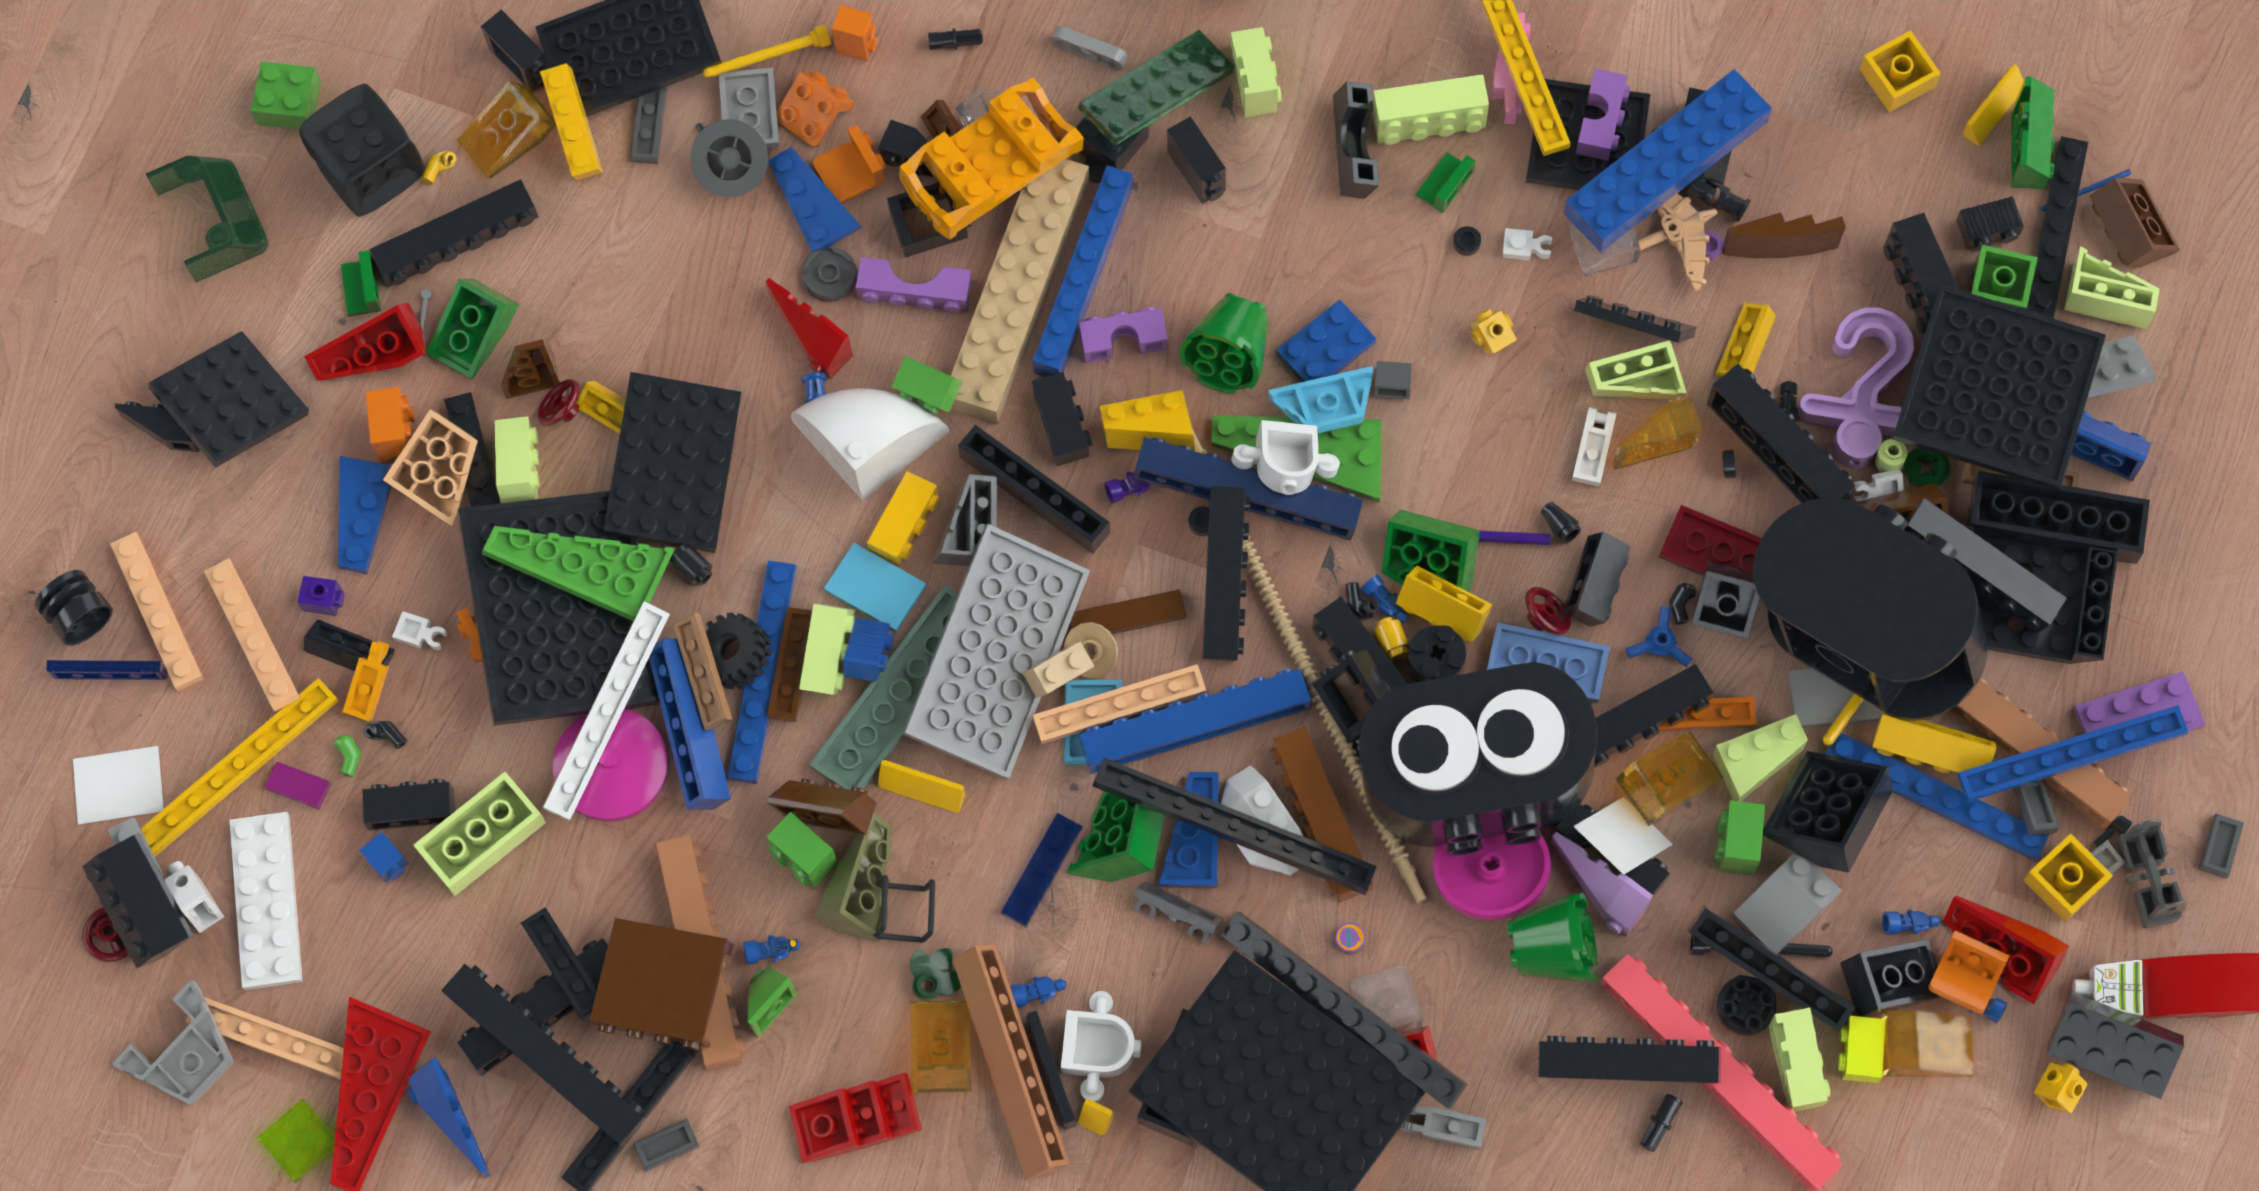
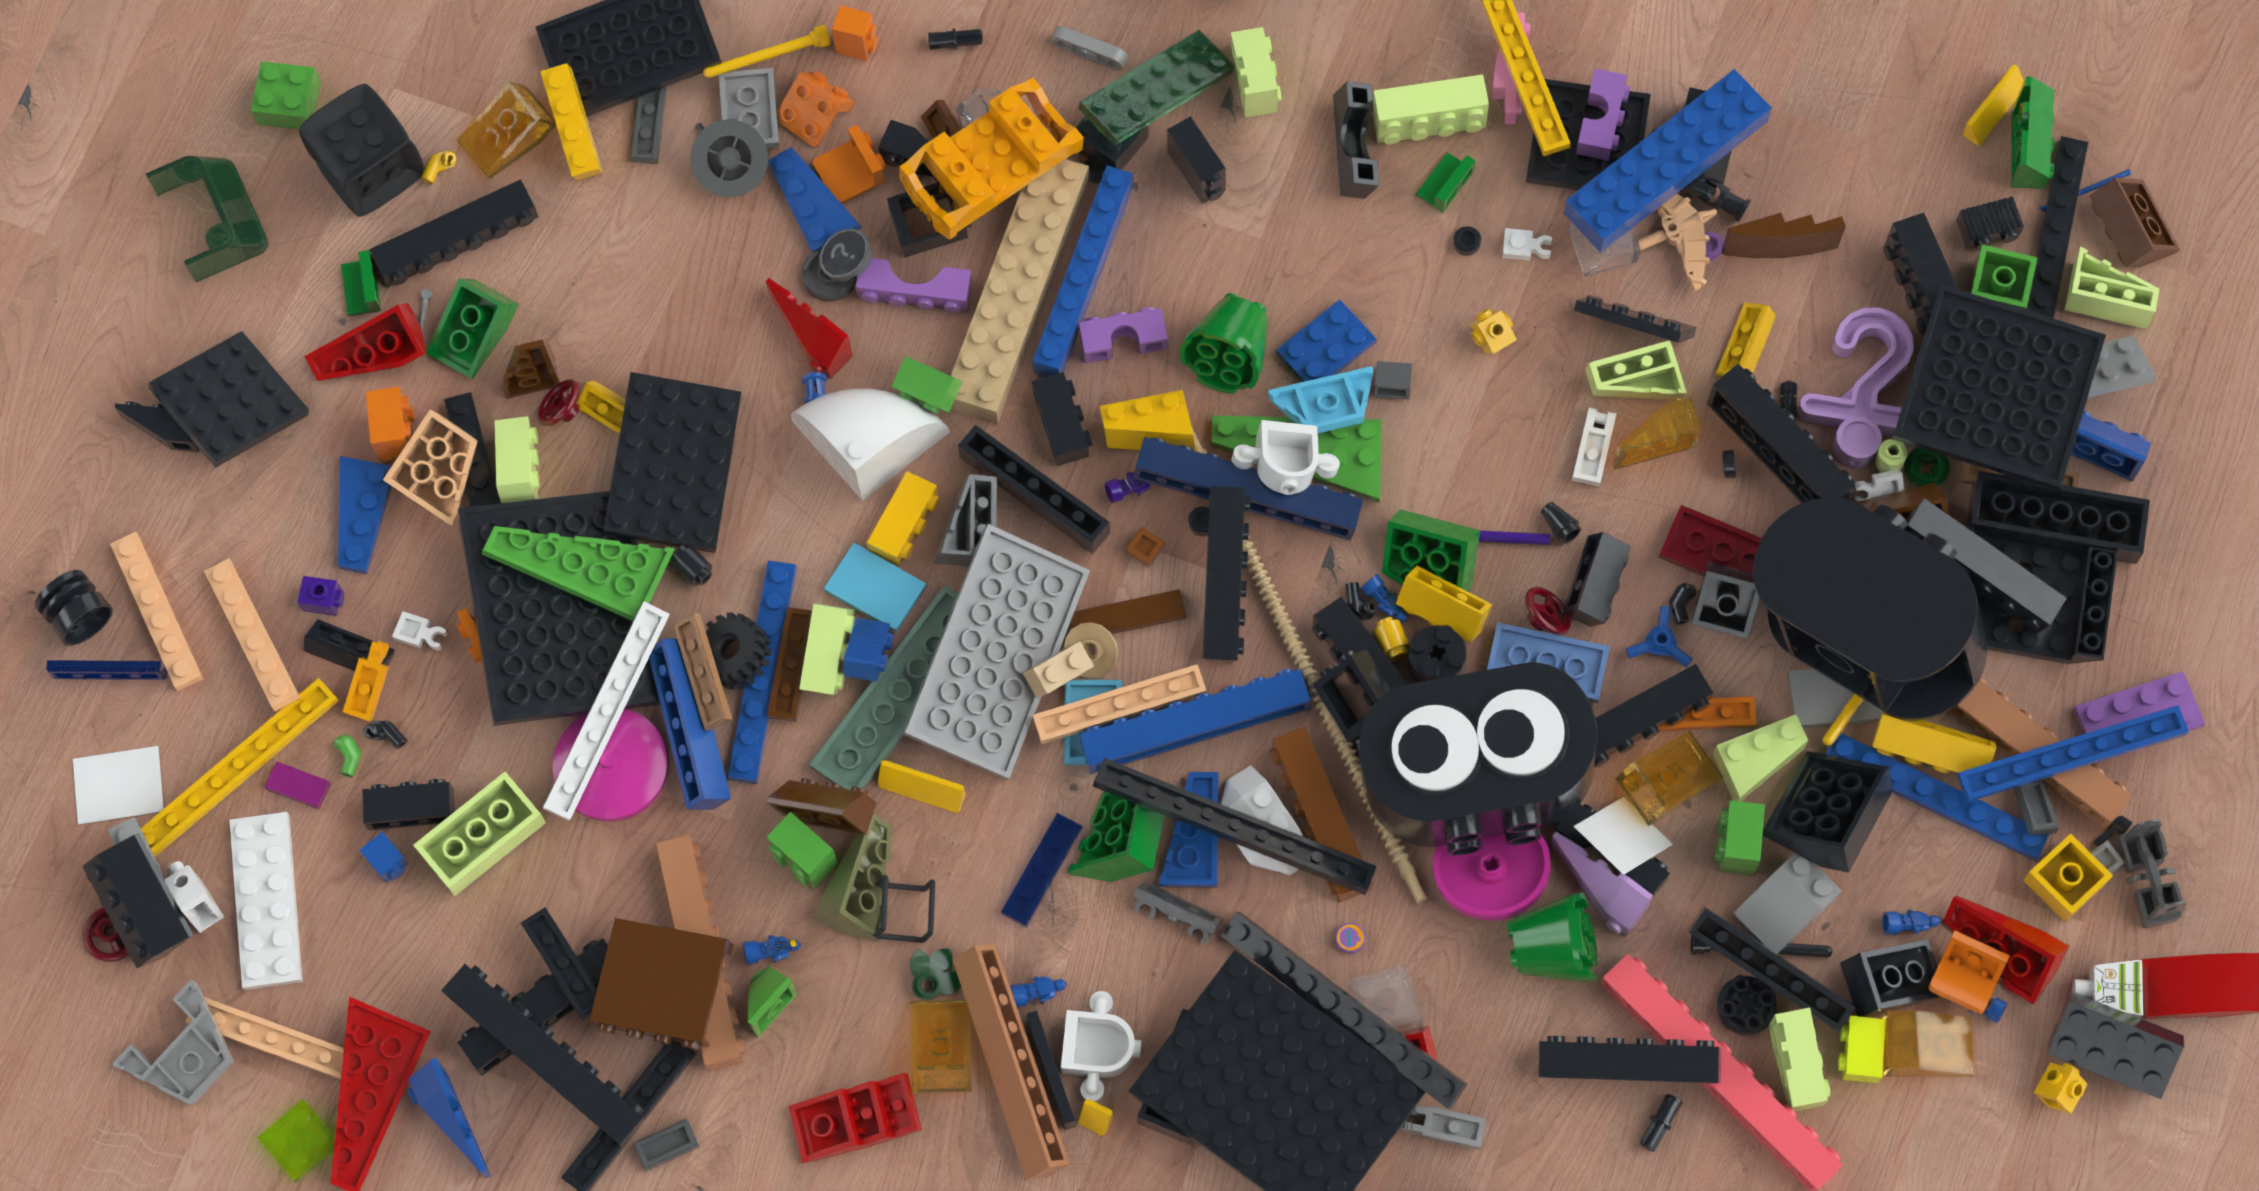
(515, 50): black window -> none
(845, 255): none -> black tile
(1145, 547): none -> dark orange plate
(1900, 71): yellow brick -> none
(2221, 846): dark grey tile -> none

